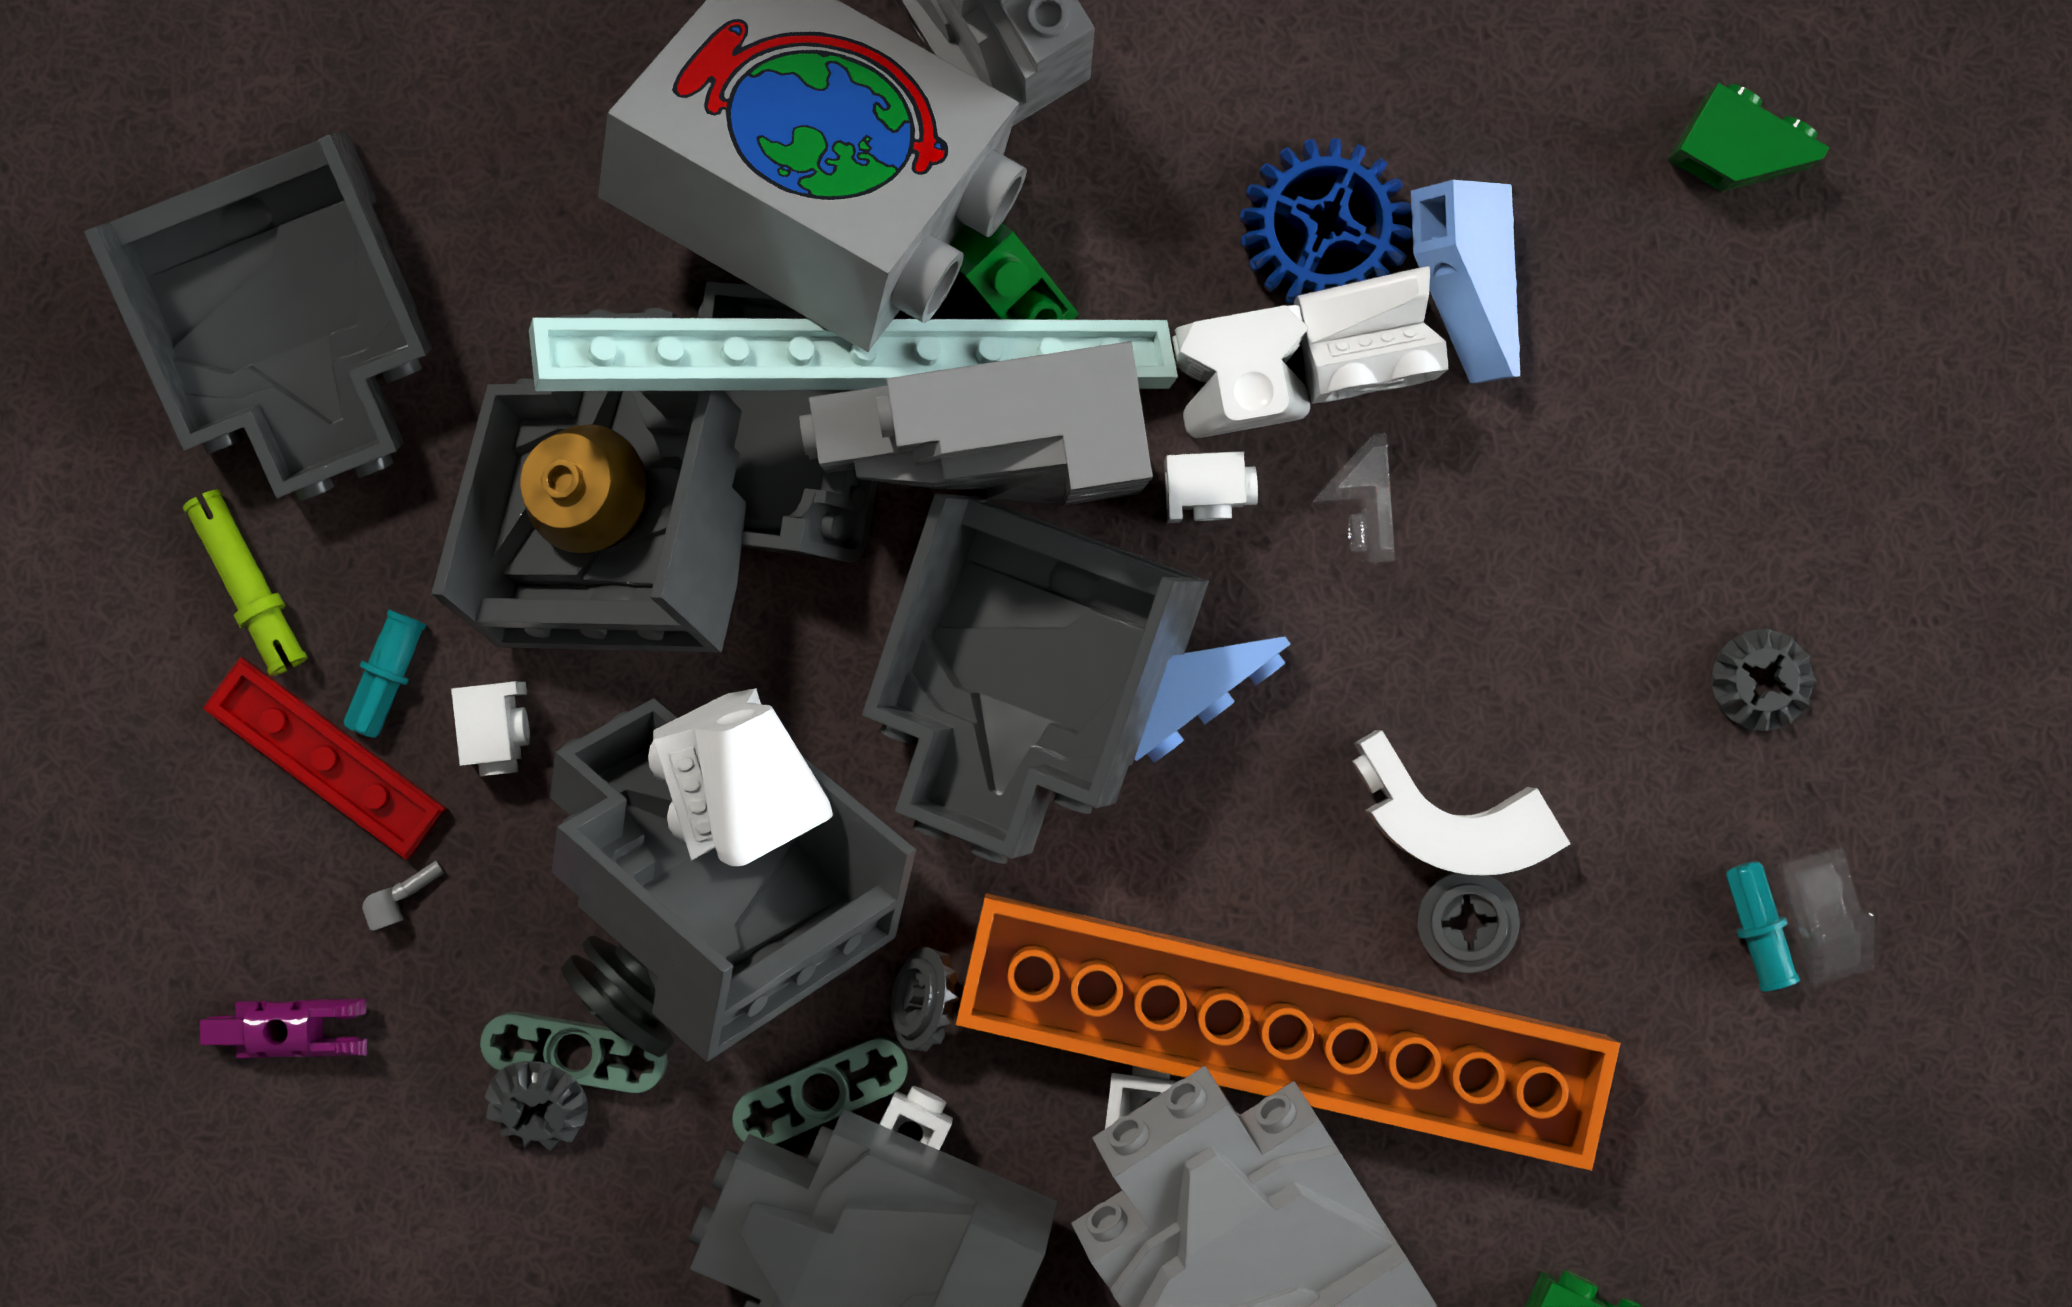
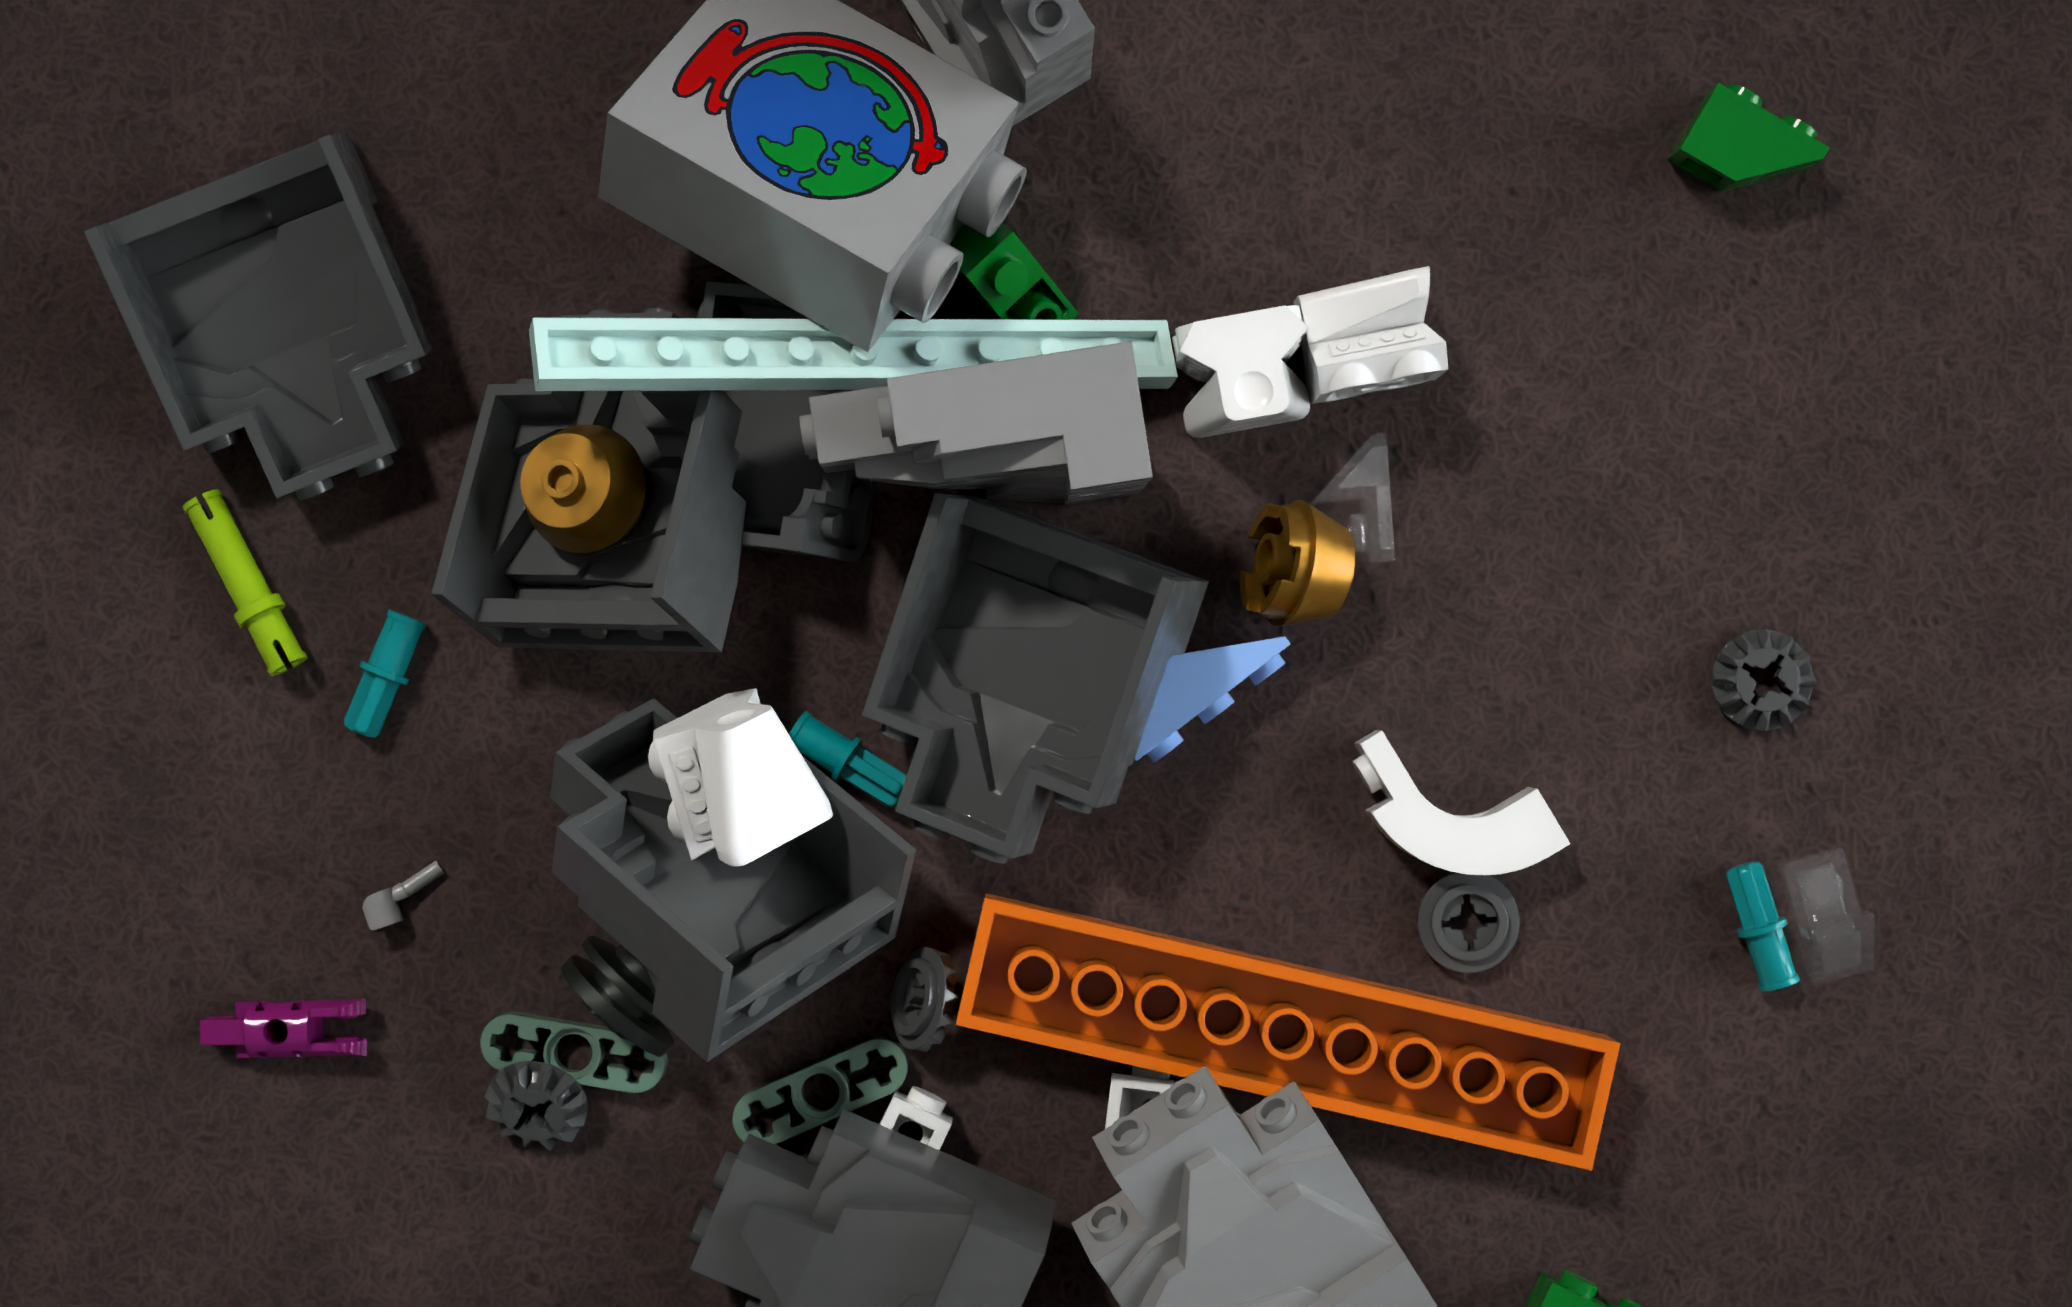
(325, 758): red tile -> none
(490, 726): white brick -> none
(847, 760): none -> teal axle
(1208, 485): white brick -> none
(1298, 212): blue gear -> none
(1298, 566): none -> pearl gold cone
(1469, 245): light blue slope -> none

